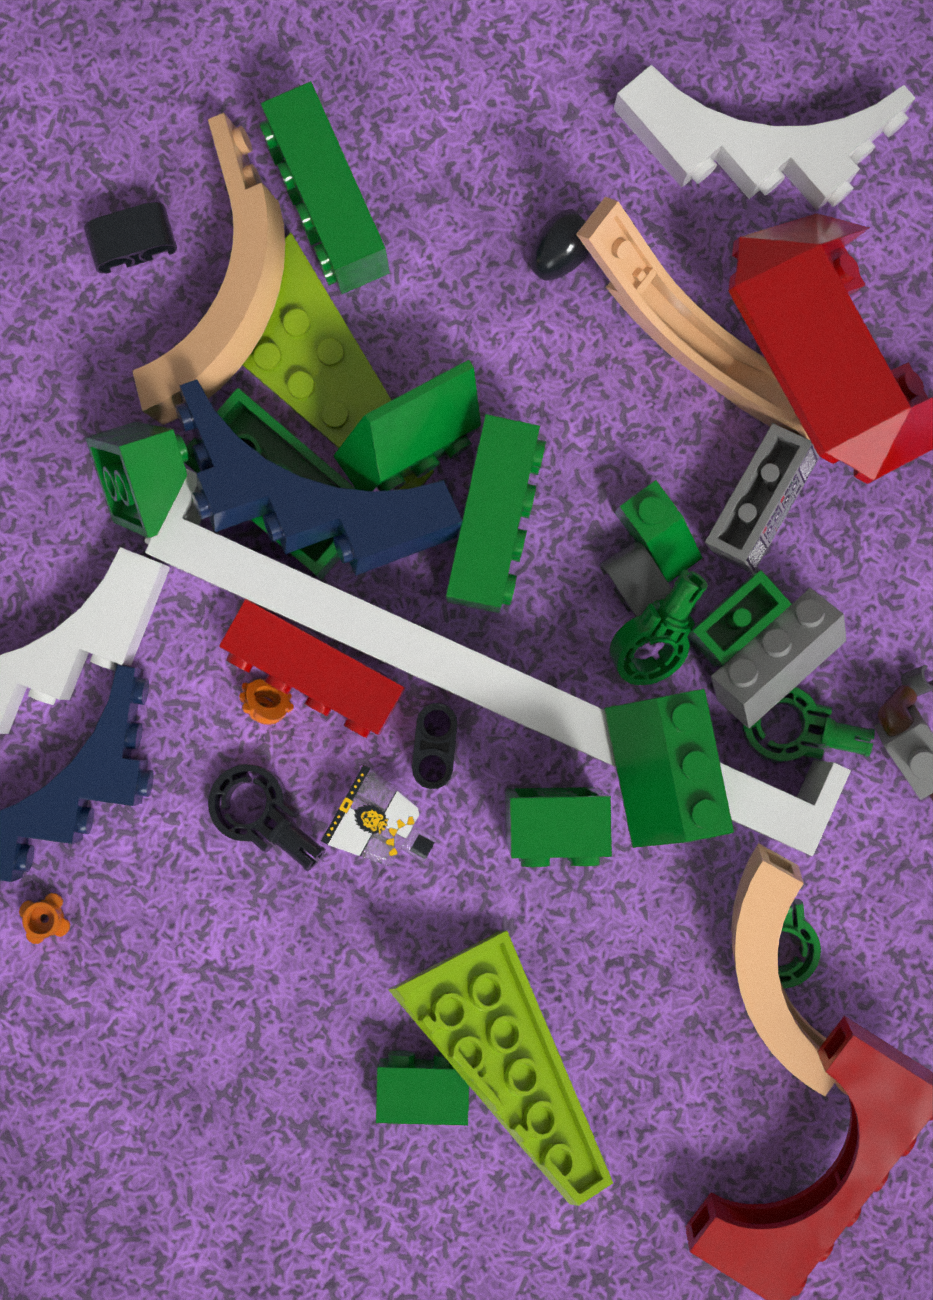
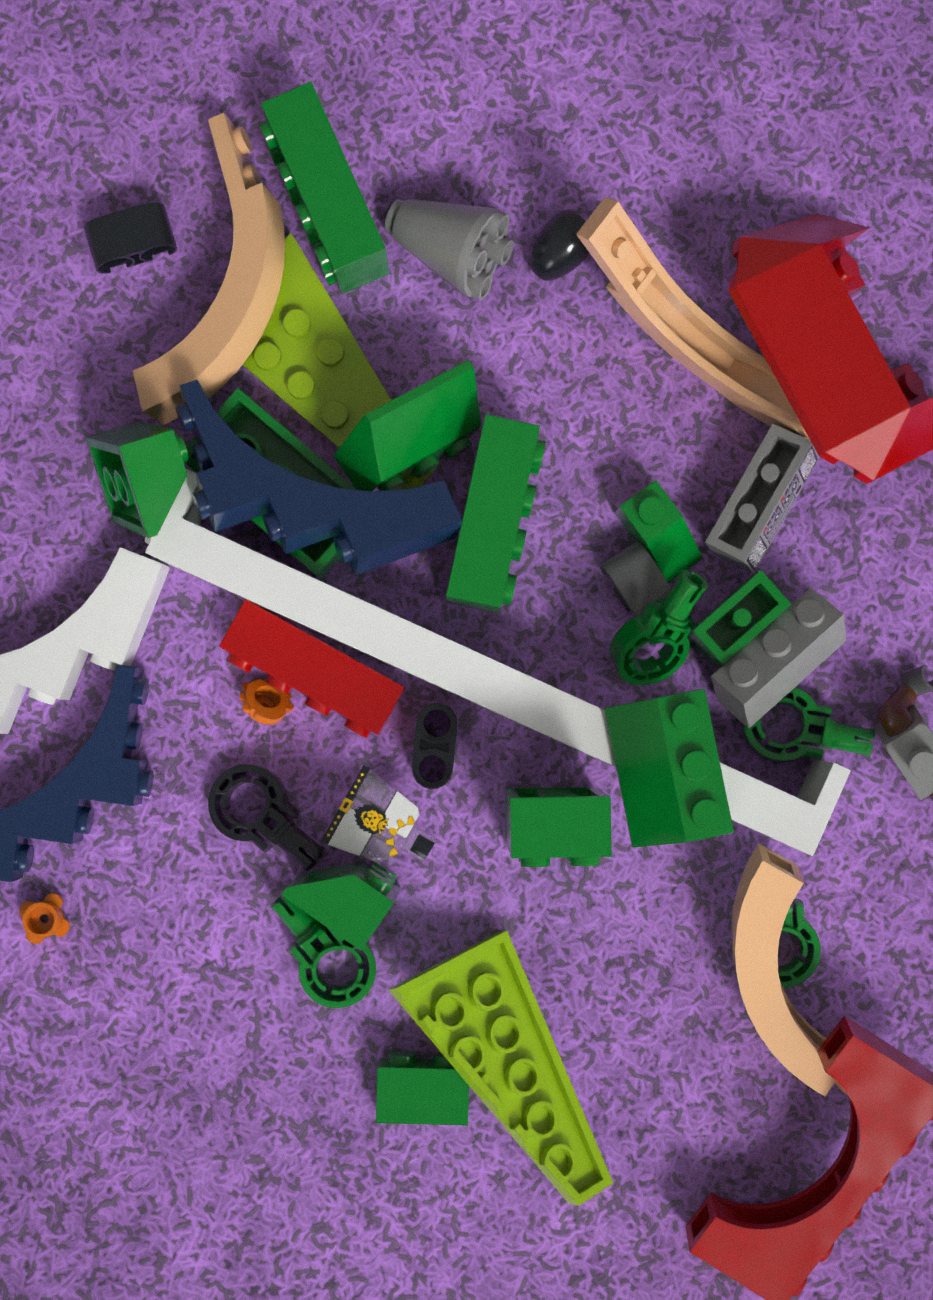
(306, 930): none -> green pin
(346, 898): none -> green slope
(453, 240): none -> light grey cone
(814, 157): white arch -> none

